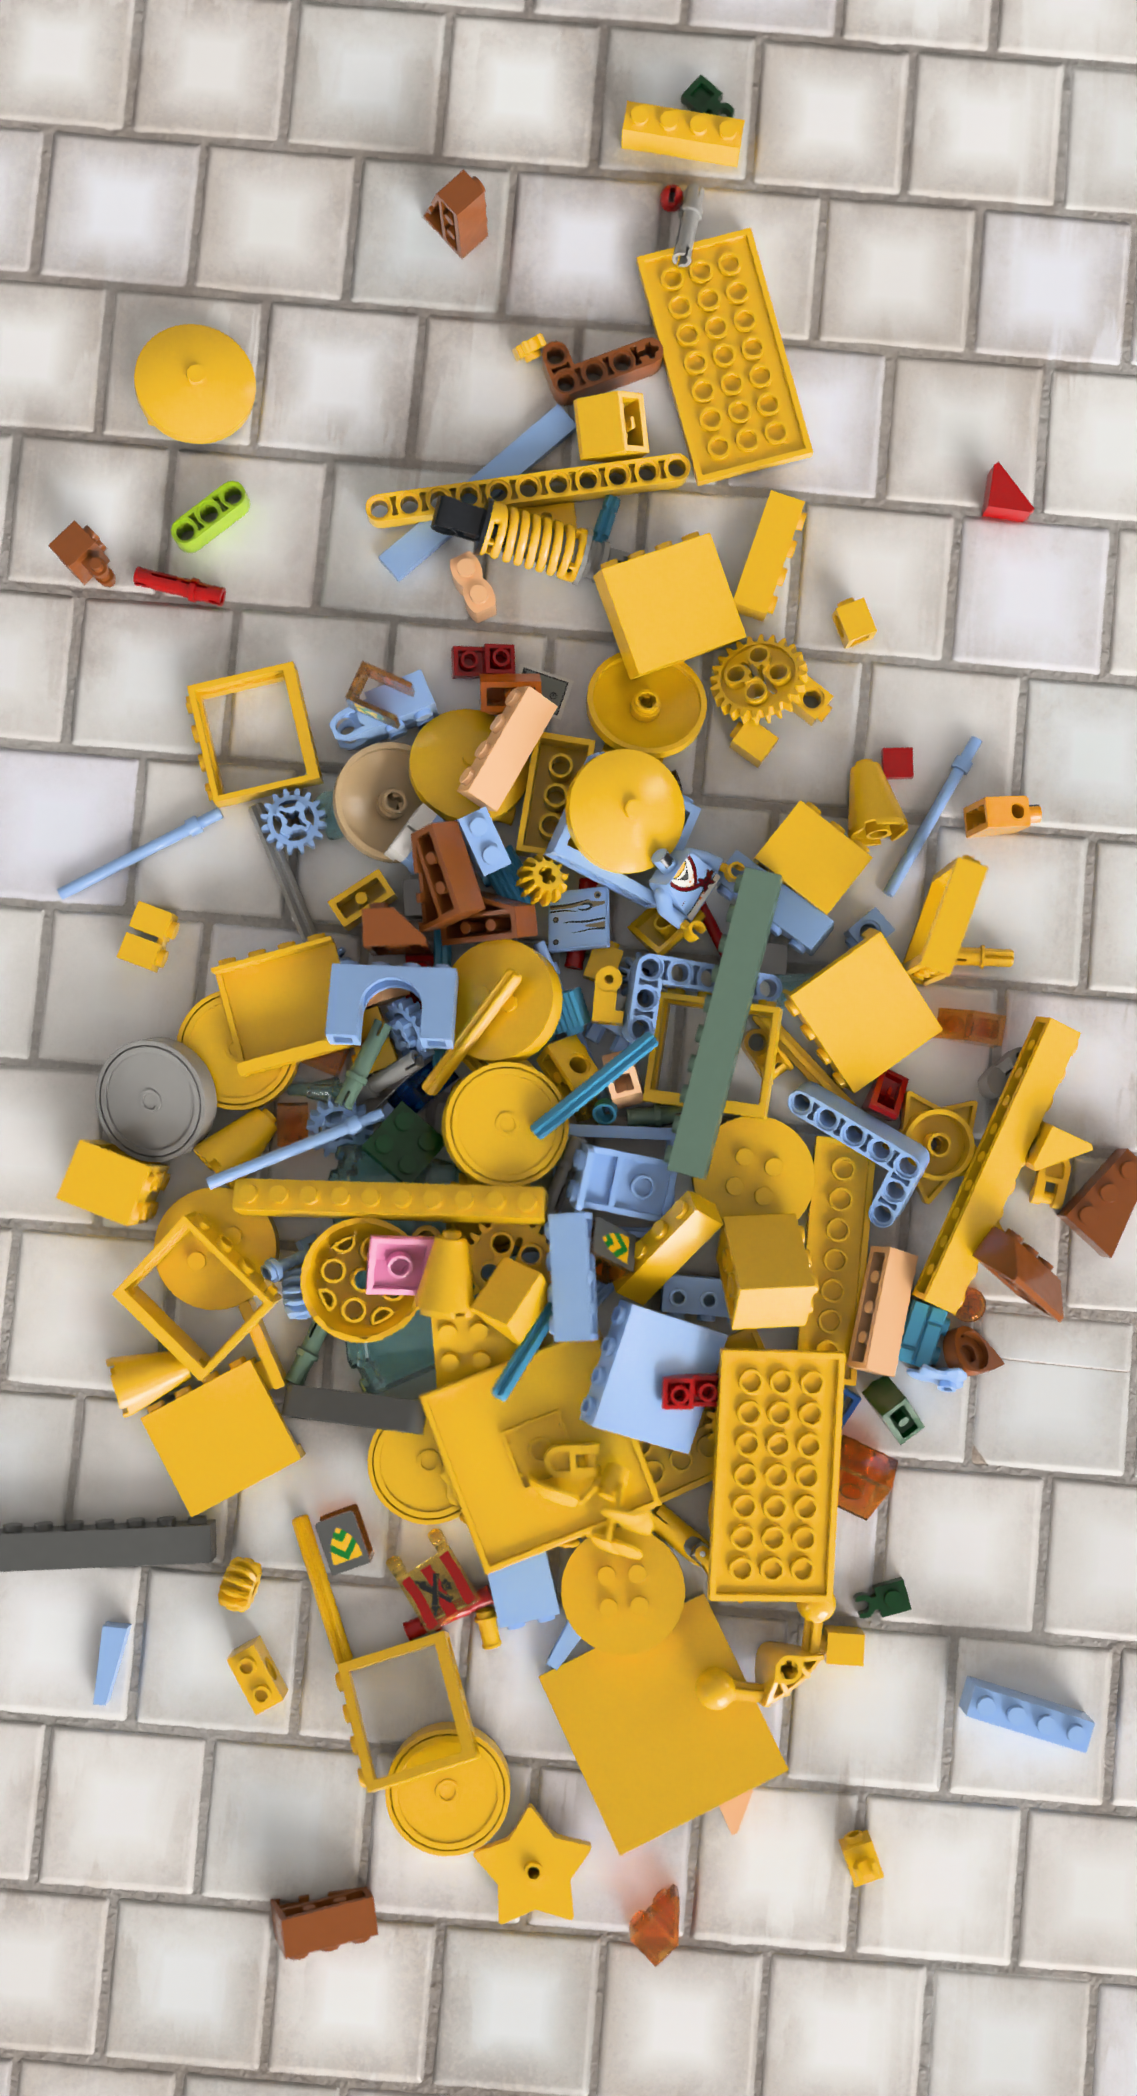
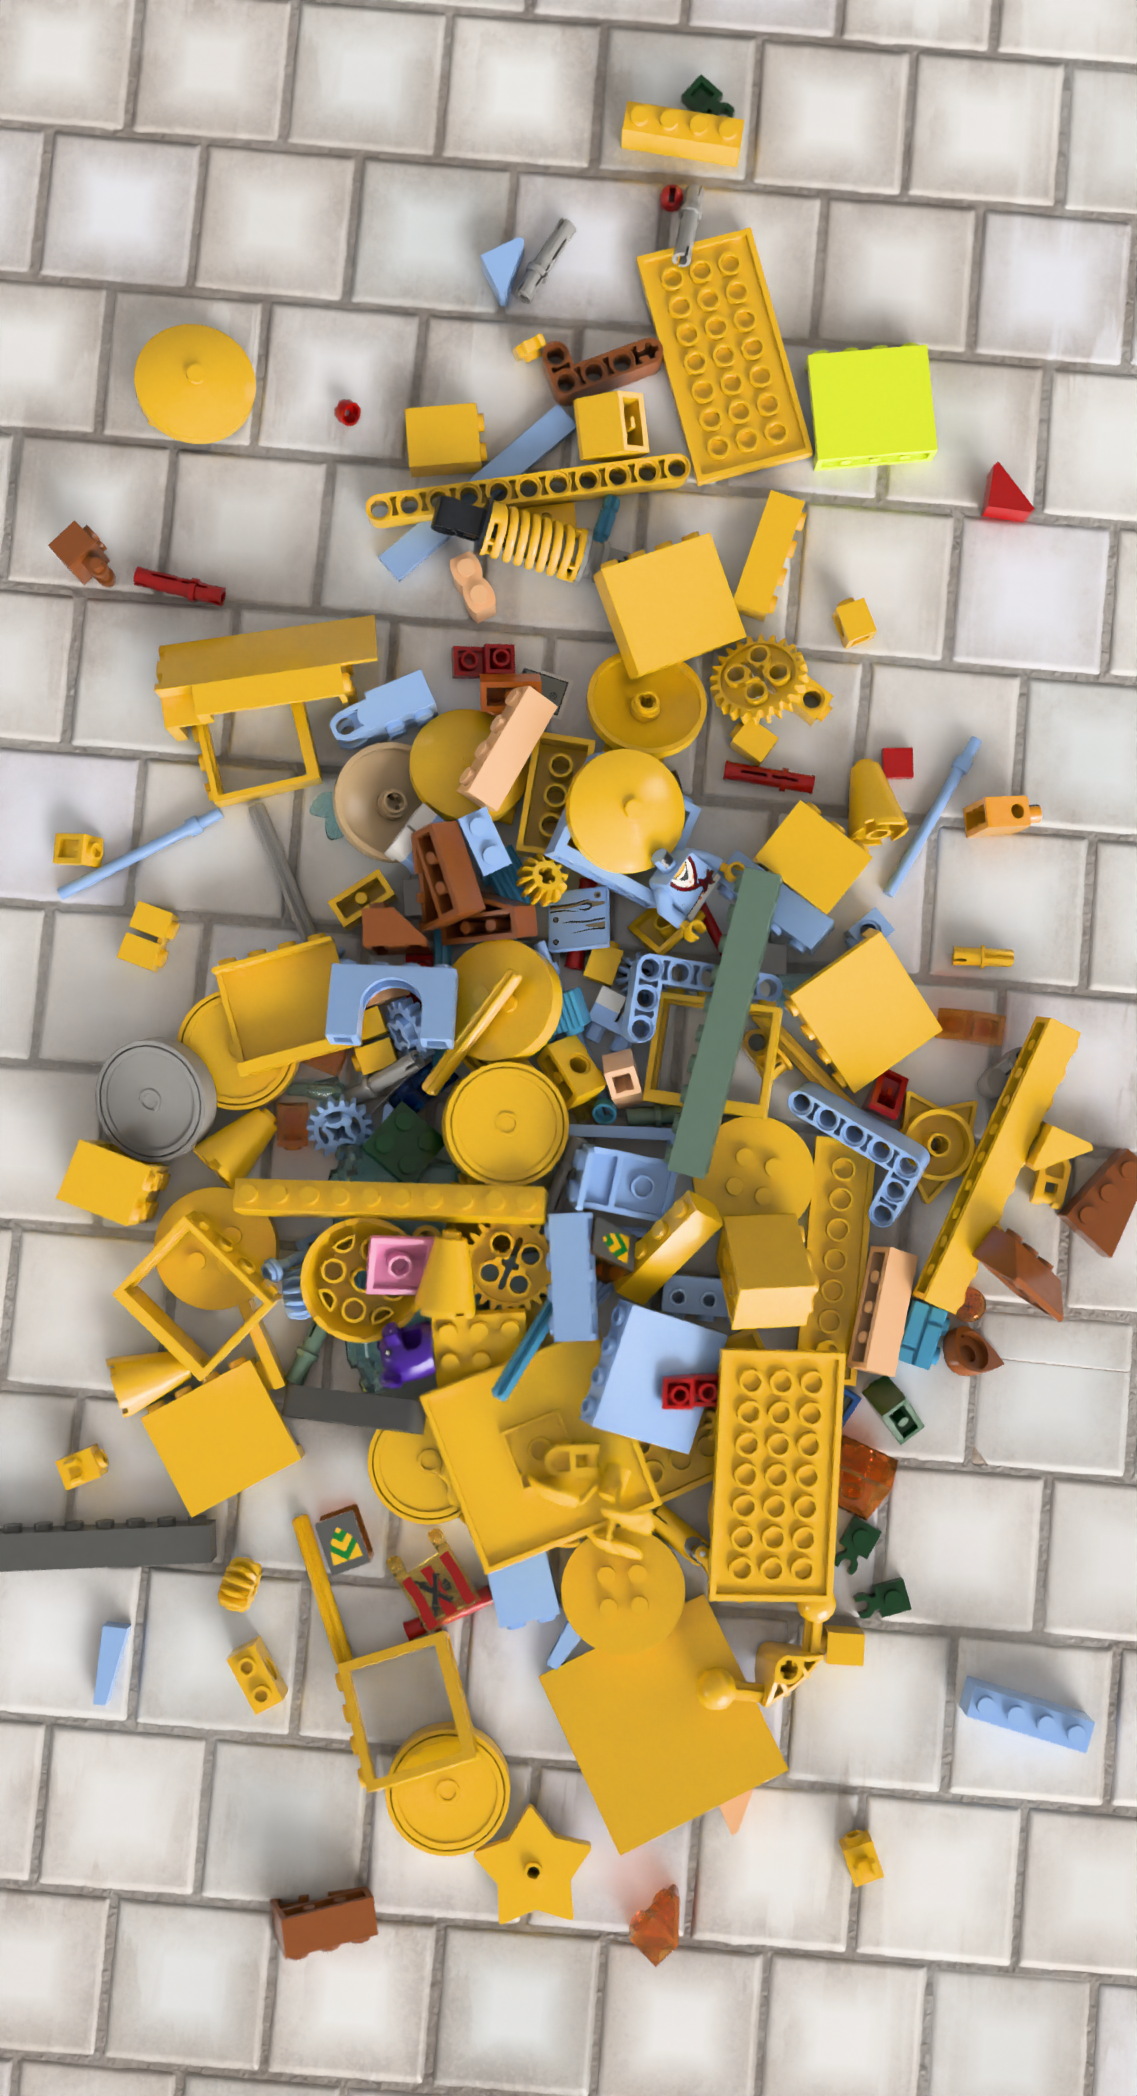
(78, 850): none -> yellow bracket
(82, 1466): none -> yellow brick
(214, 503): lime beam -> none
(261, 670): none -> yellow panel
(300, 809): light blue gear -> none
(352, 1125): light blue bar -> none
(354, 412): none -> red hinge
(359, 1071): sand green pin -> none
(369, 671): clear orange piece -> none
(406, 1353): none -> dark purple piece
(445, 440): none -> yellow brick
(460, 213): dark orange wedge -> none
(488, 1627): yellow pin -> none
(502, 266): none -> light blue slope
(512, 1299): yellow slope -> none
(538, 270): none -> light grey pin
(594, 1085): dark azure axle -> none
(605, 991): yellow leg -> none
(769, 777): none -> red pin
(858, 1540): none -> dark green plate
(871, 406): none -> neon yellow panel
(944, 920): yellow window -> none
(946, 1378): light blue plate -> none

